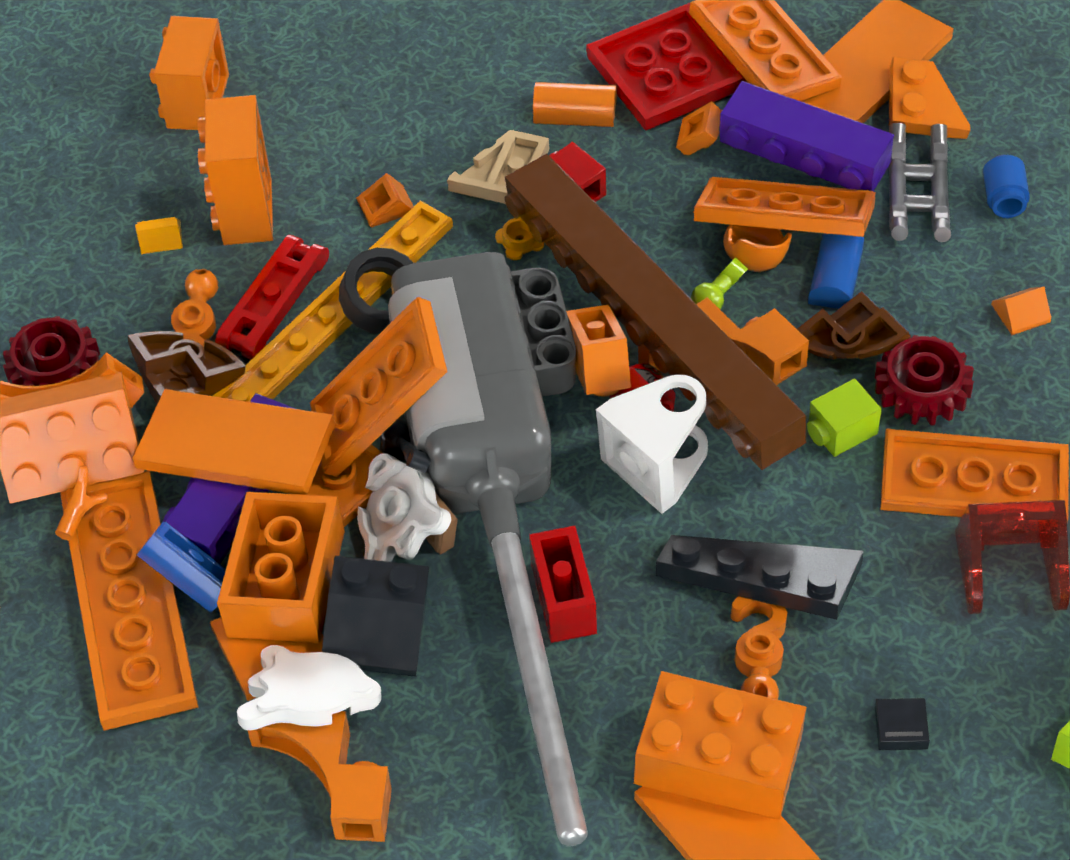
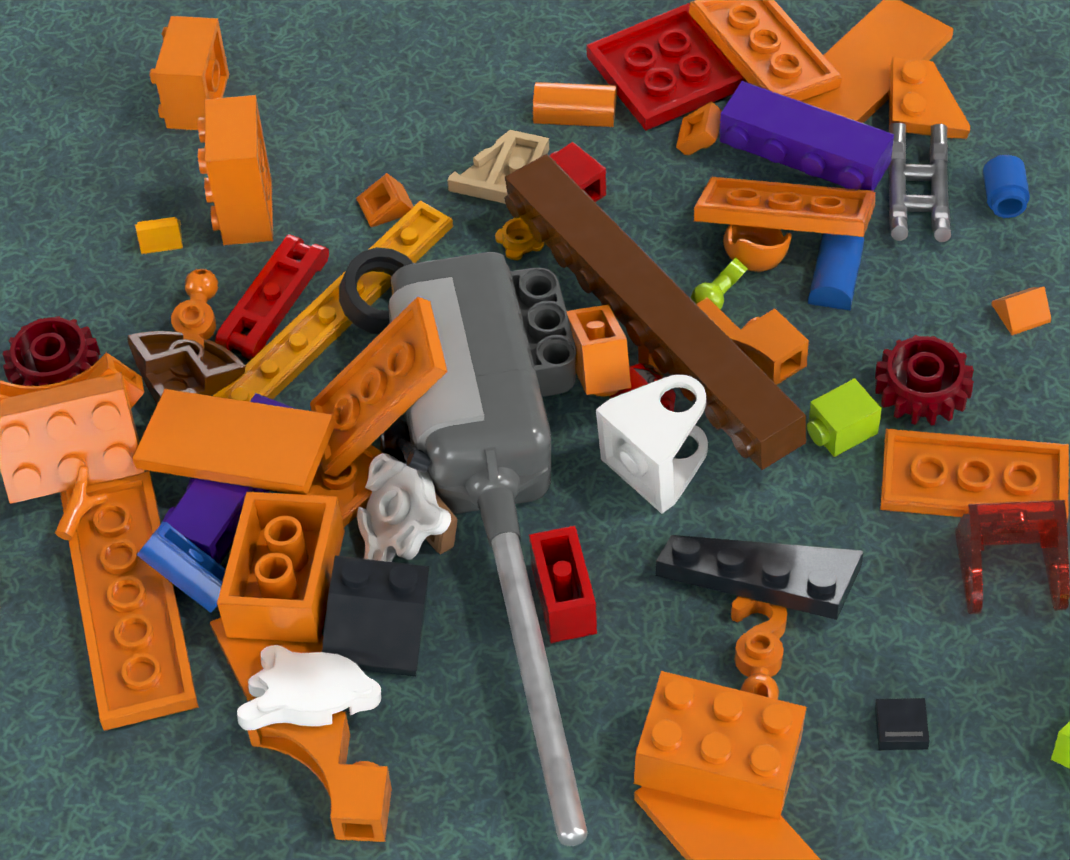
(853, 331): reddish brown brick -> none

